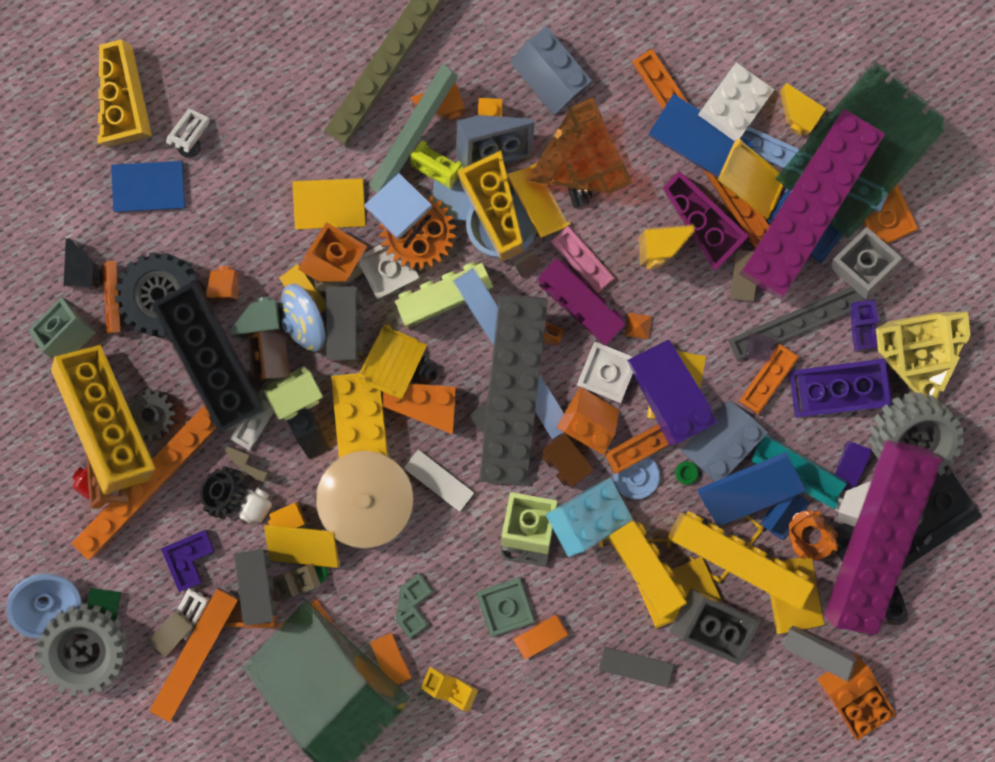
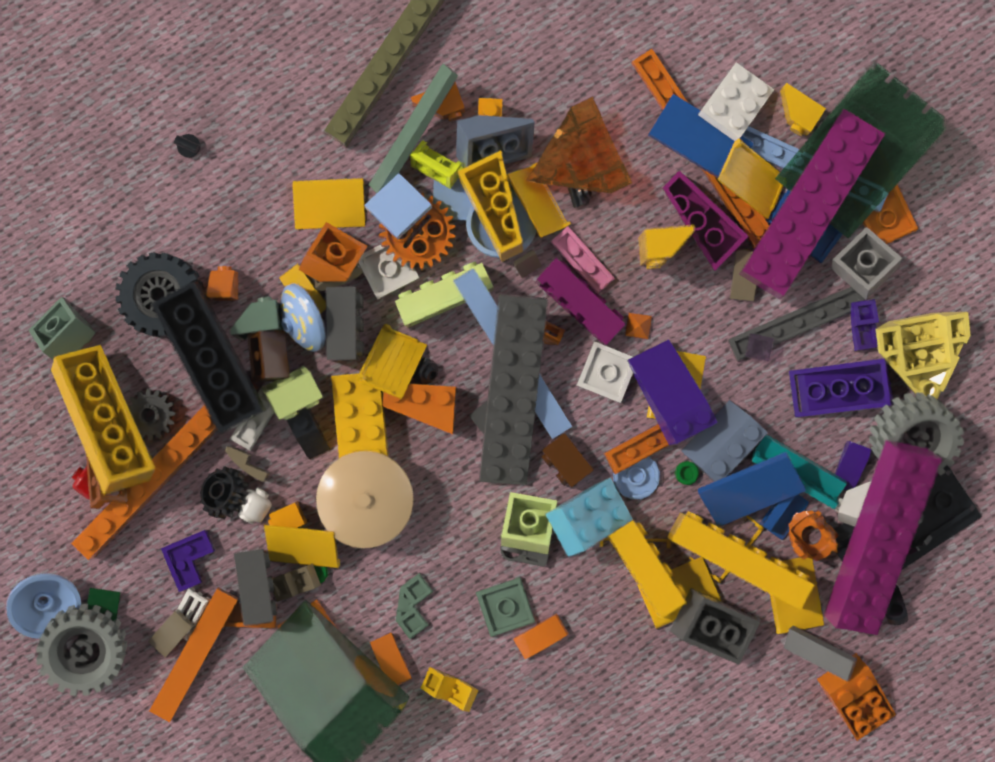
(79, 267): black slope -> none
(110, 292): orange tile -> none
(121, 98): yellow wedge -> none
(148, 186): blue tile -> none
(172, 137): white tile -> none
(439, 480): white tile -> none
(550, 71): sand blue slope -> none
(590, 420): orange slope -> none
(636, 666): dark grey tile -> none
(768, 379): orange tile -> none

